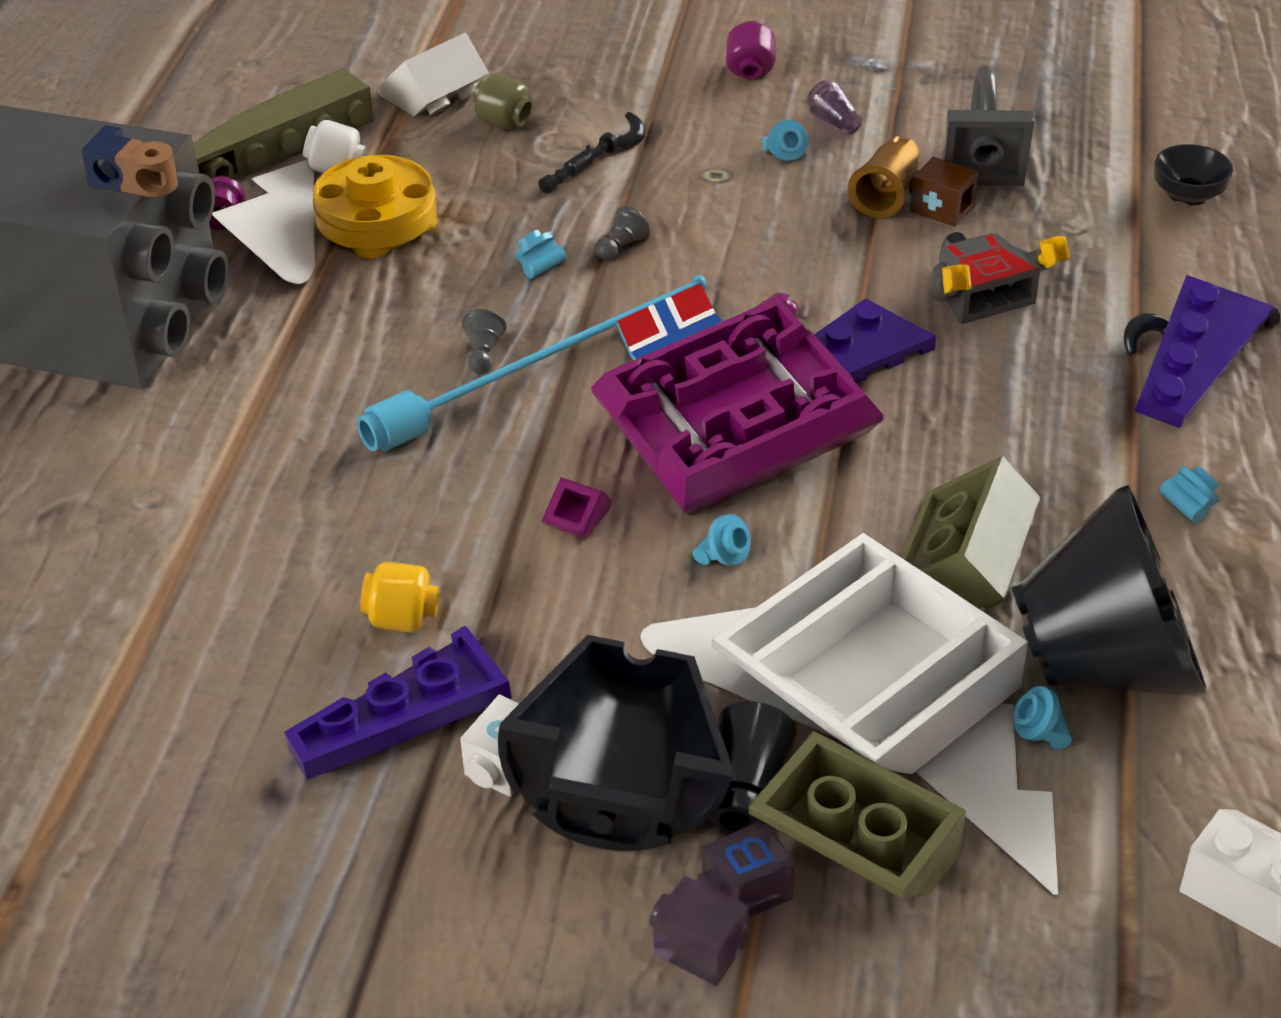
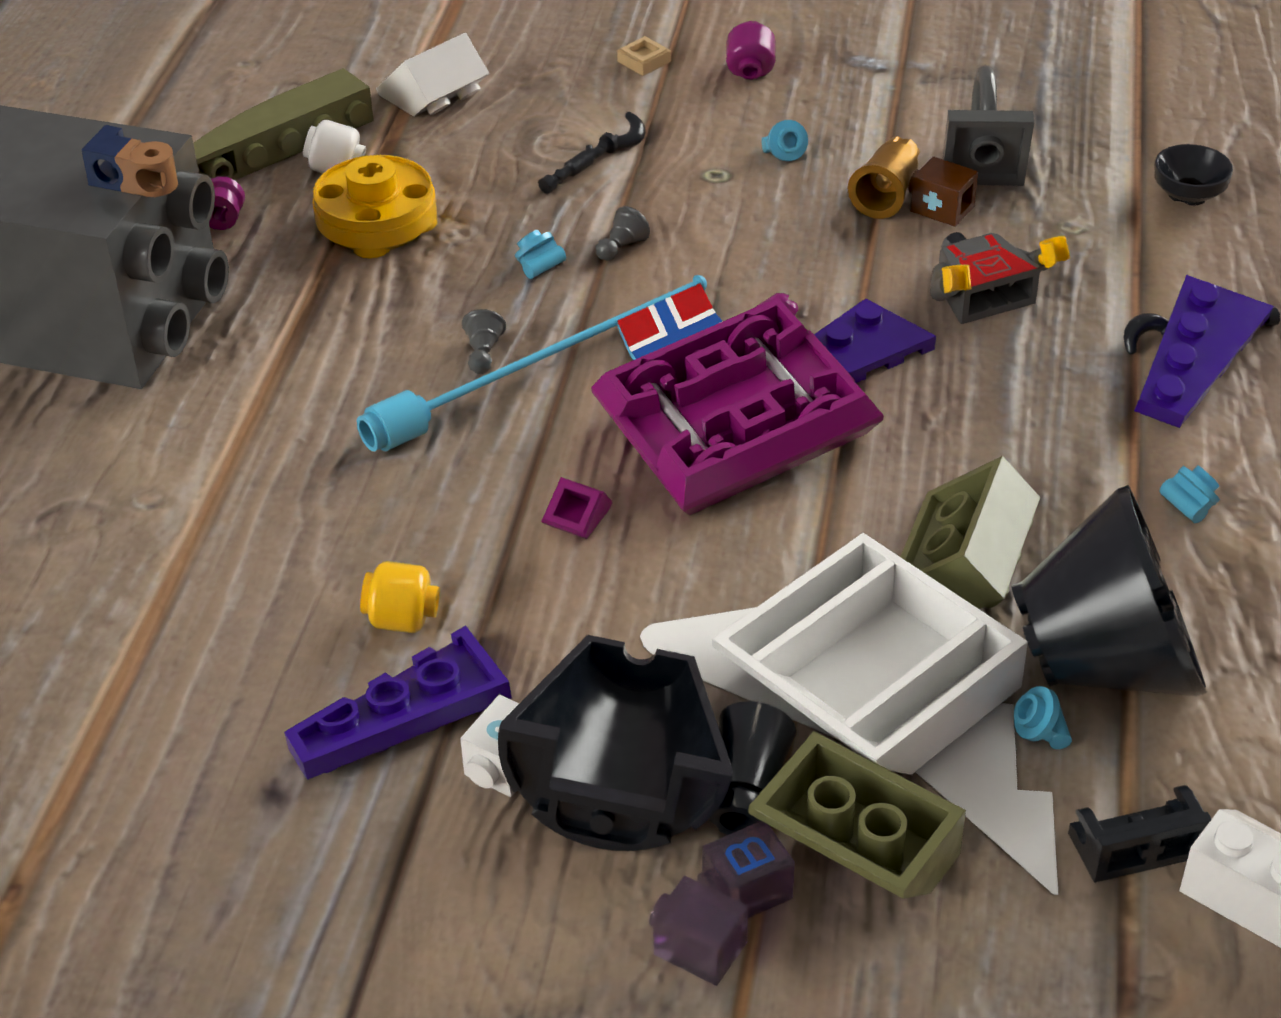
(279, 223): white sticker -> none
(503, 102): olive head -> none
(644, 55): none -> tan tile
(726, 542): medium azure plate -> none
(832, 105): clear purple cone -> none
(1139, 839): none -> black hinge

